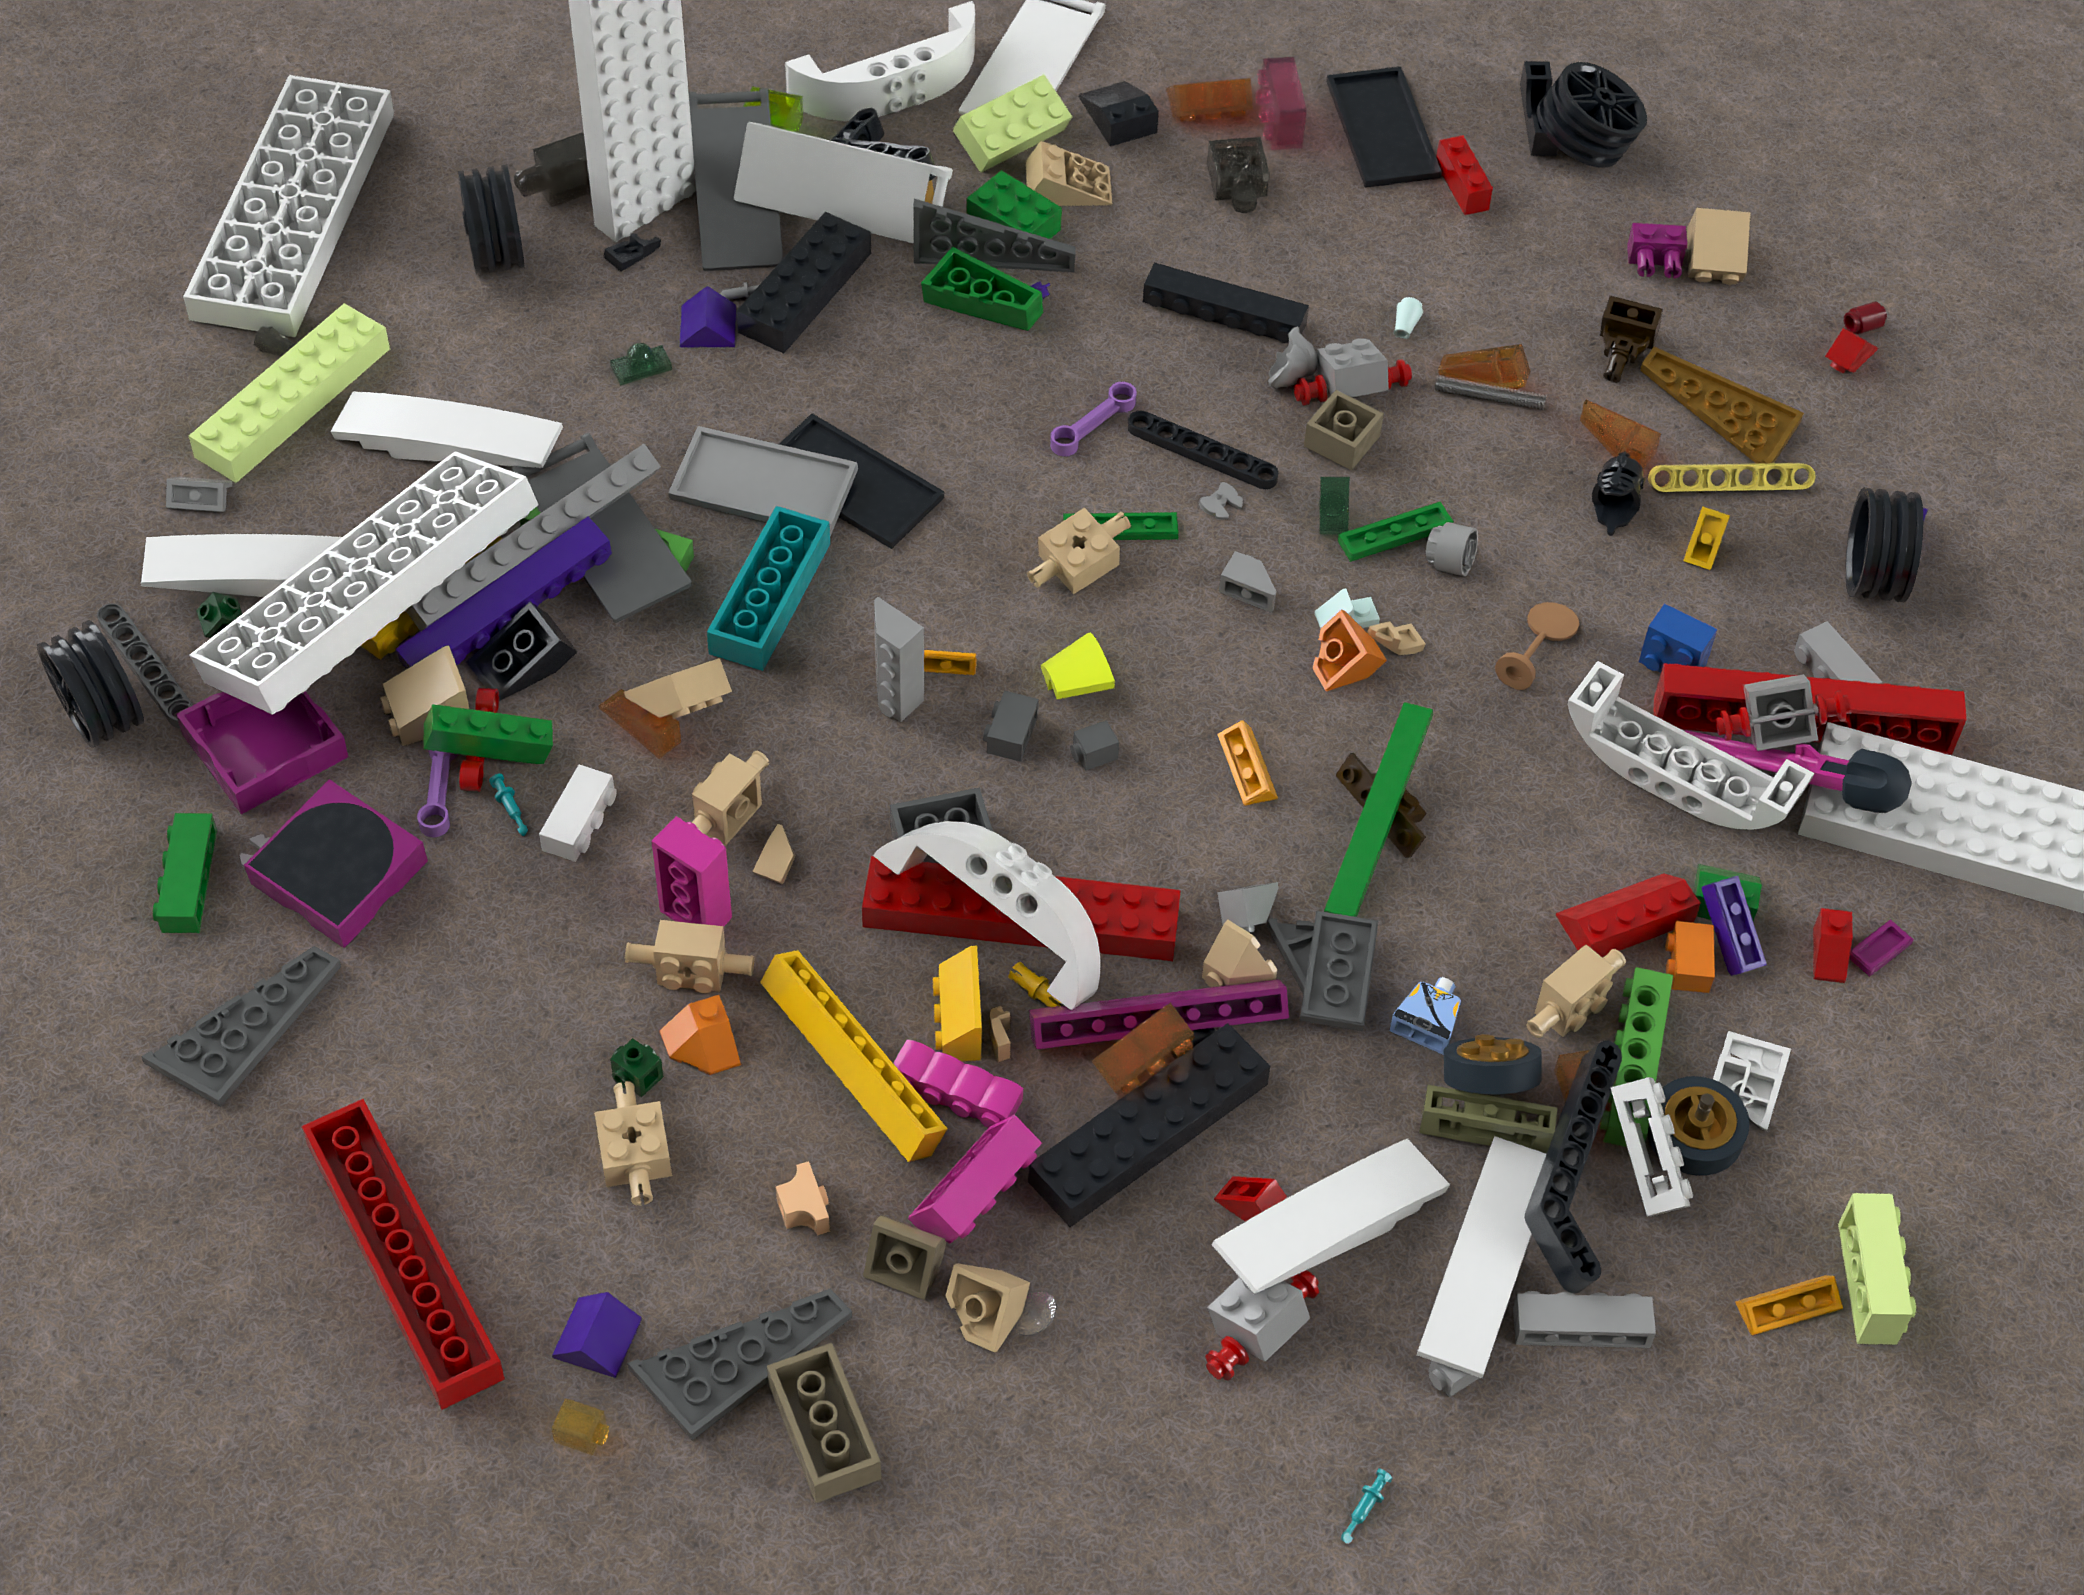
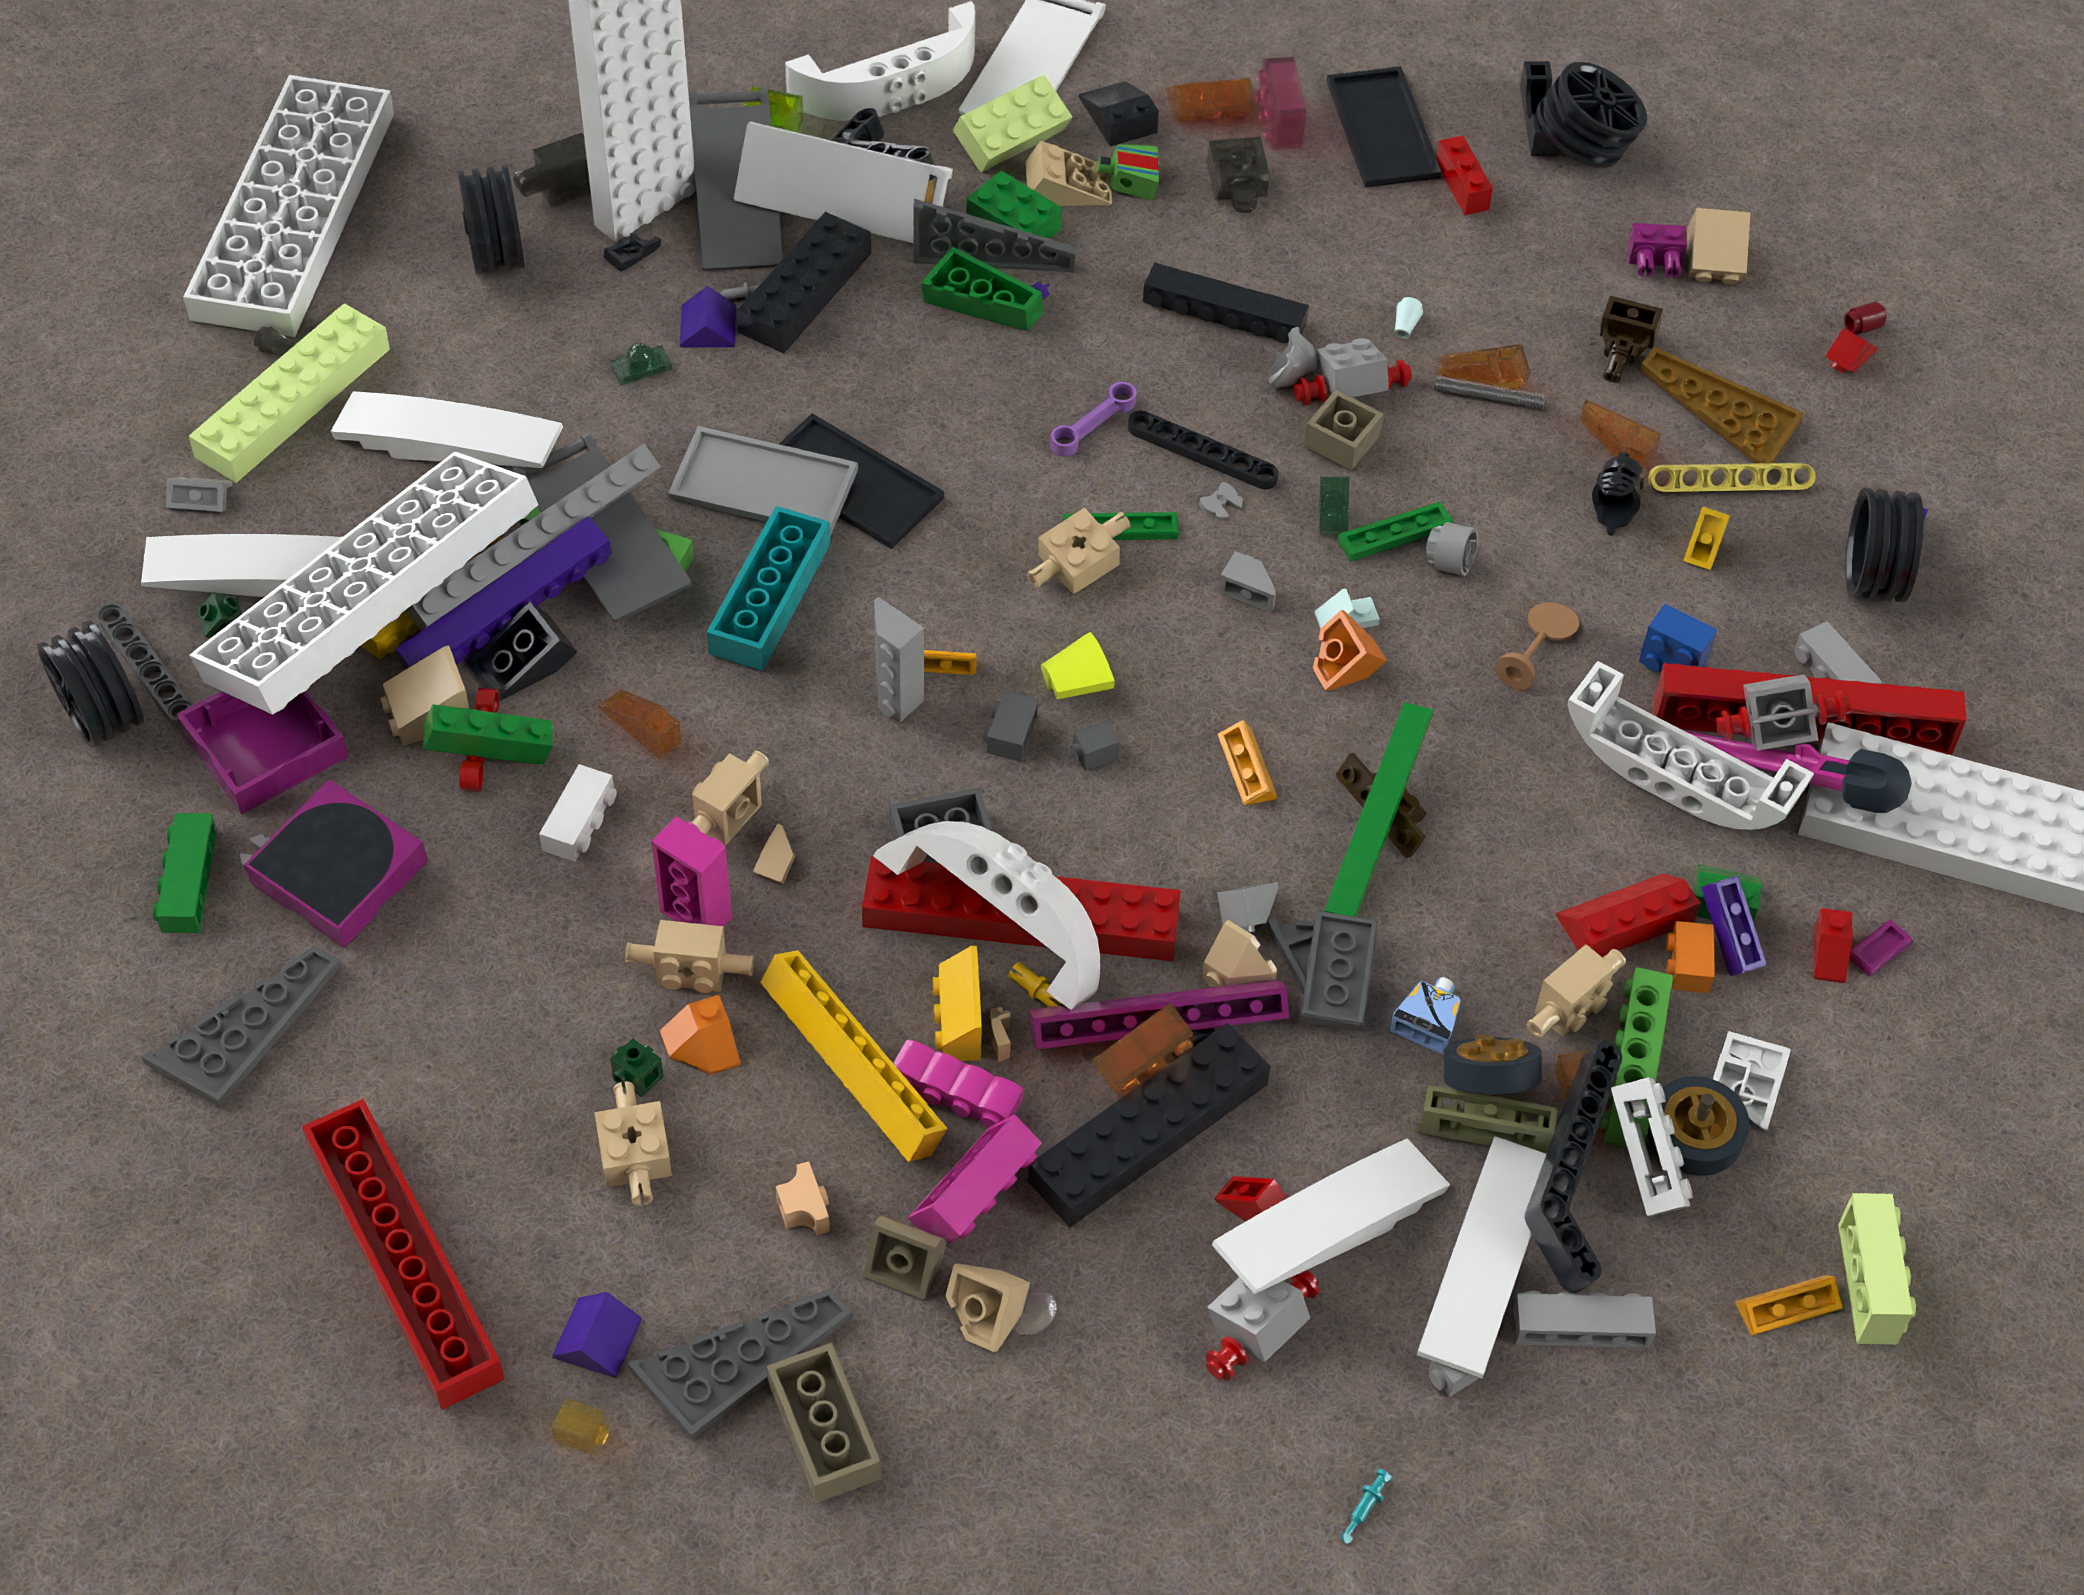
(436, 794): medium lavender piece -> none
(505, 795): teal piece -> none
(683, 690): tan slope -> none
(1132, 170): none -> bright green torso
(1400, 639): tan slope -> none

